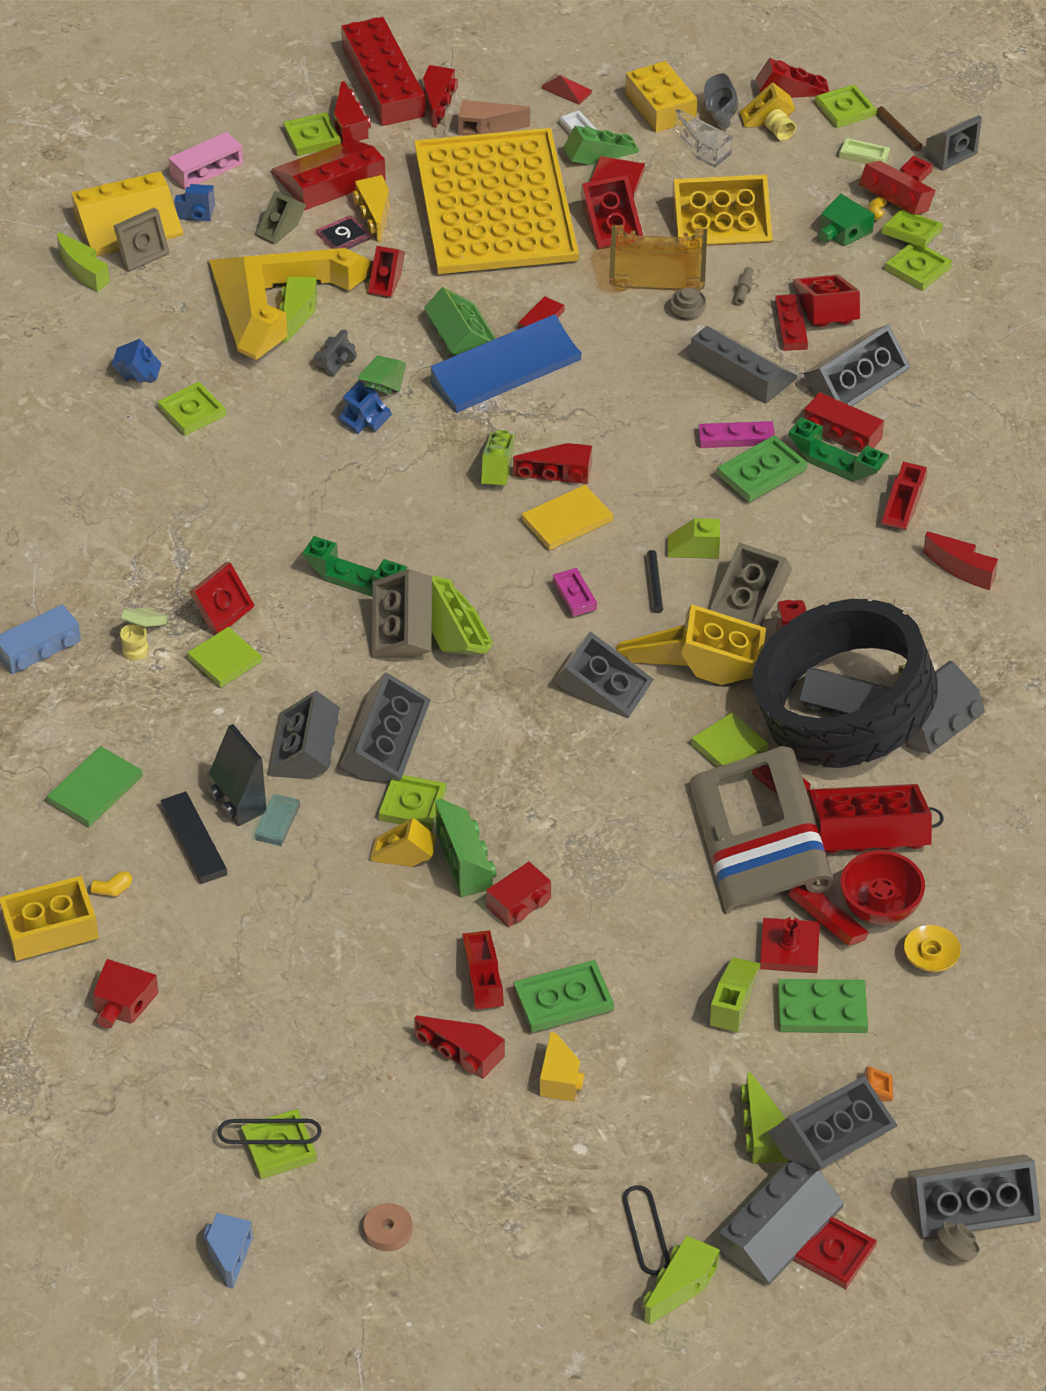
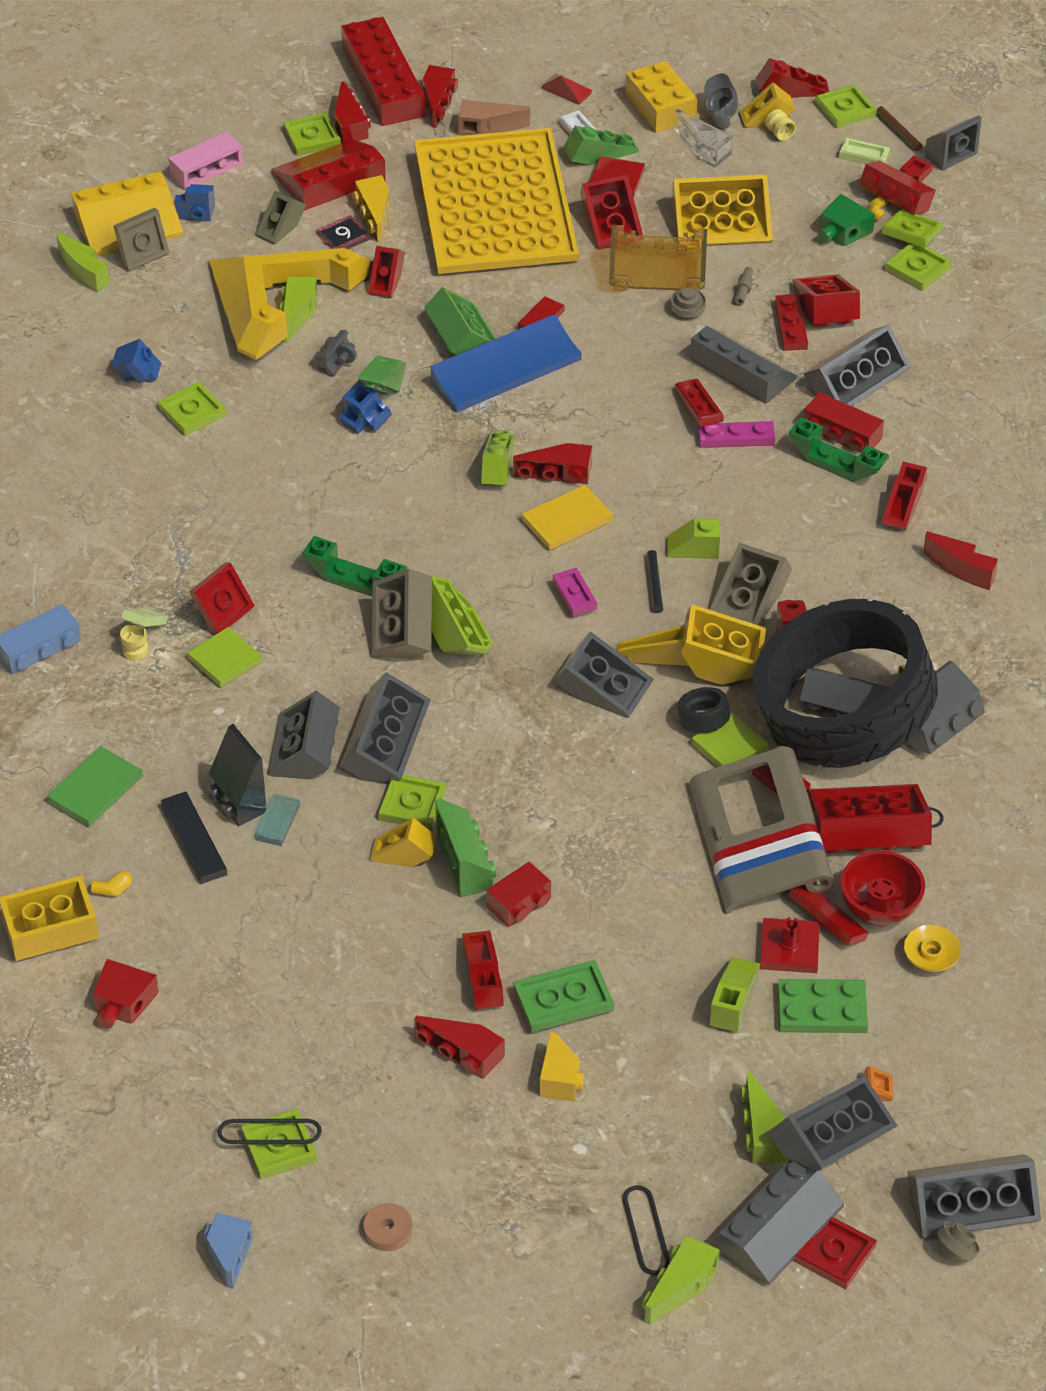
(699, 402): none -> red tile
(708, 720): none -> black tyre
(761, 468): bright green plate -> none

